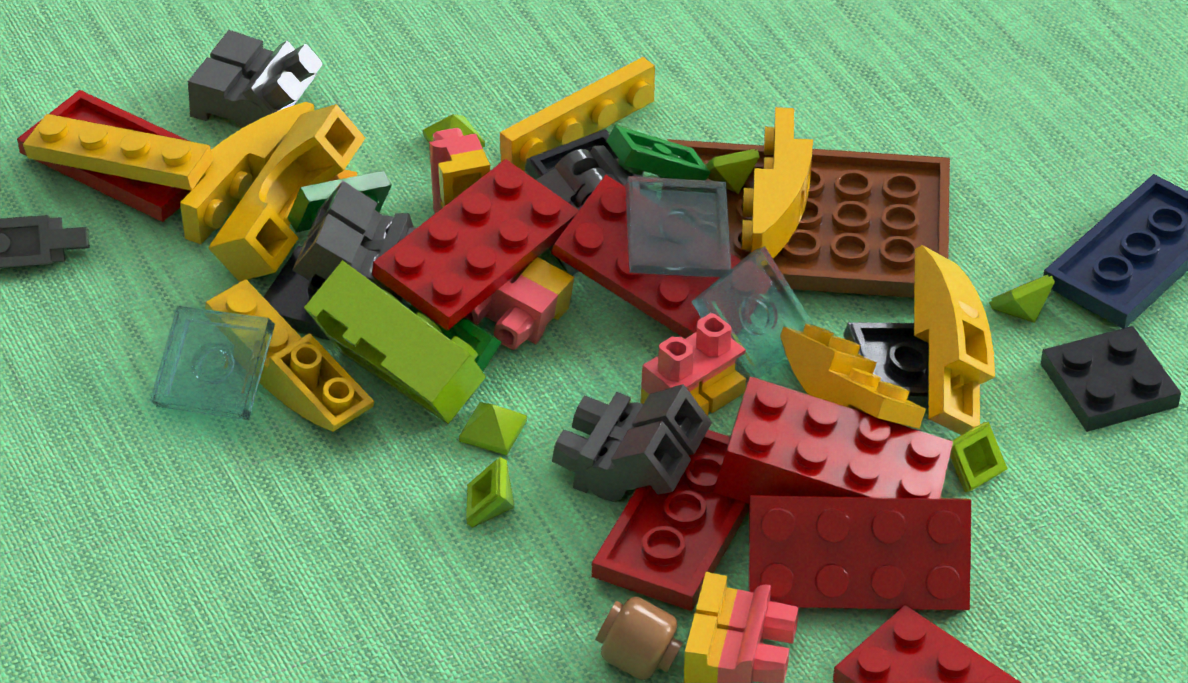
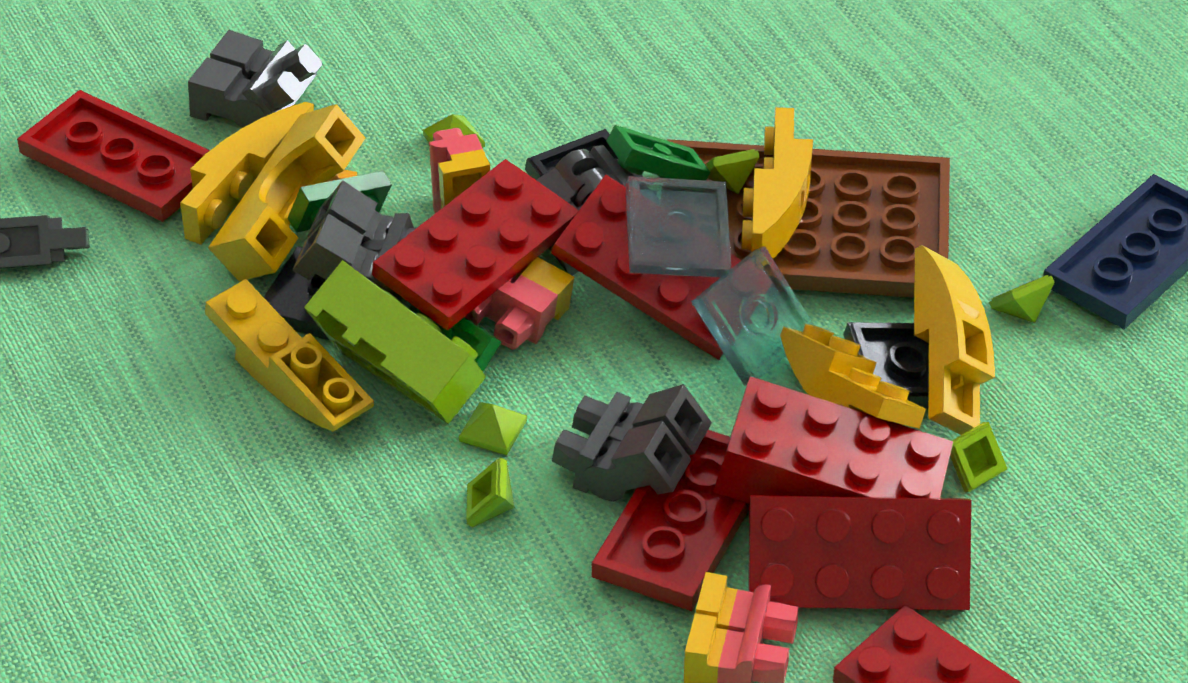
(119, 151): yellow plate -> none
(212, 362): clear light blue tile -> none
(580, 113): yellow plate -> none
(639, 638): medium nougat head -> none
(699, 362): coral hips -> none
(1110, 378): black plate -> none

